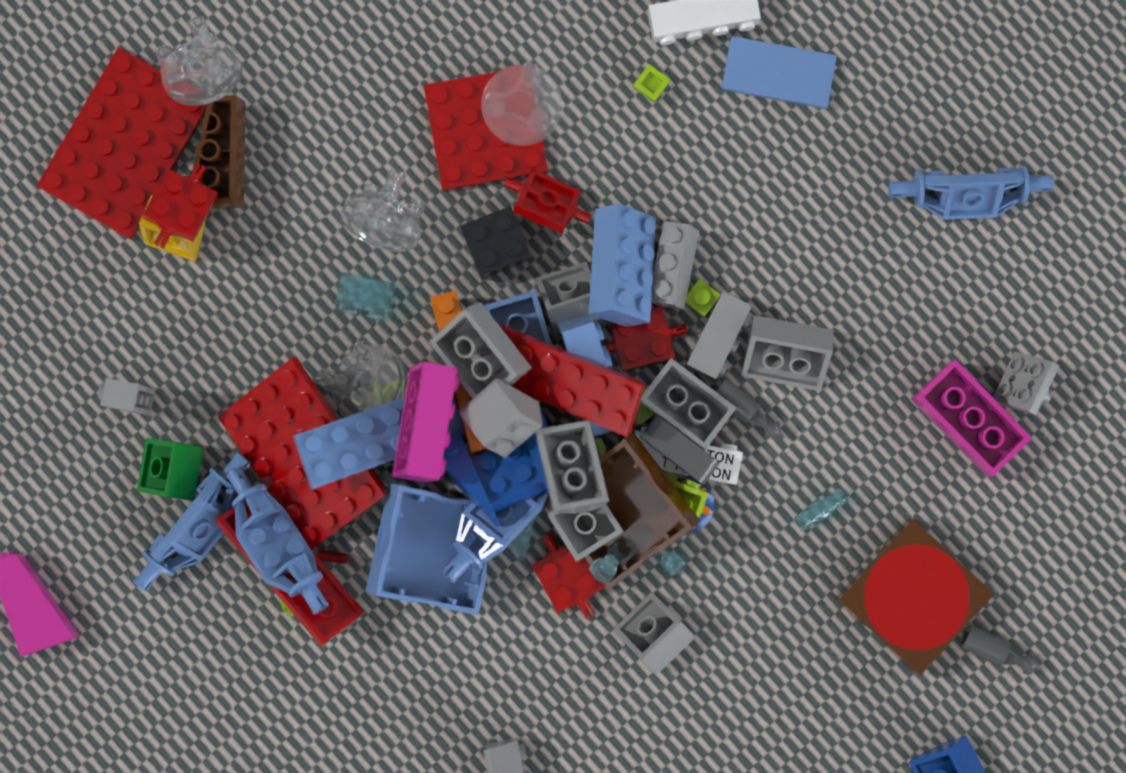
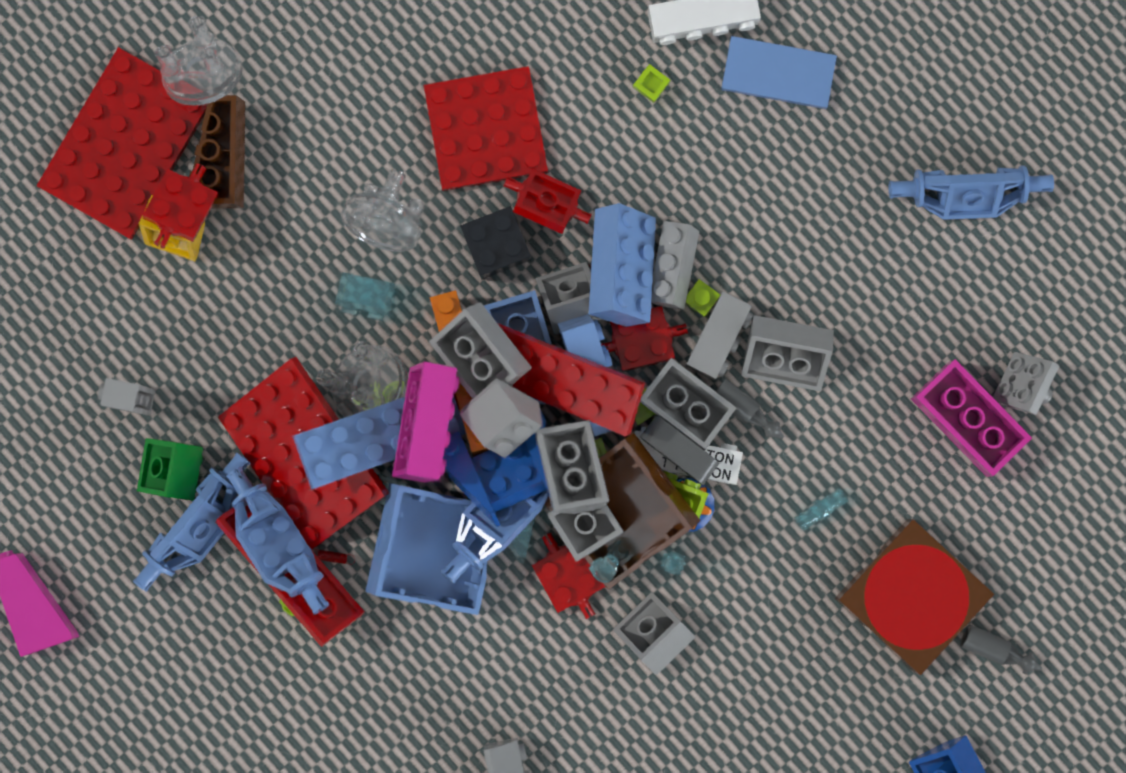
(521, 104): clear piece -> none

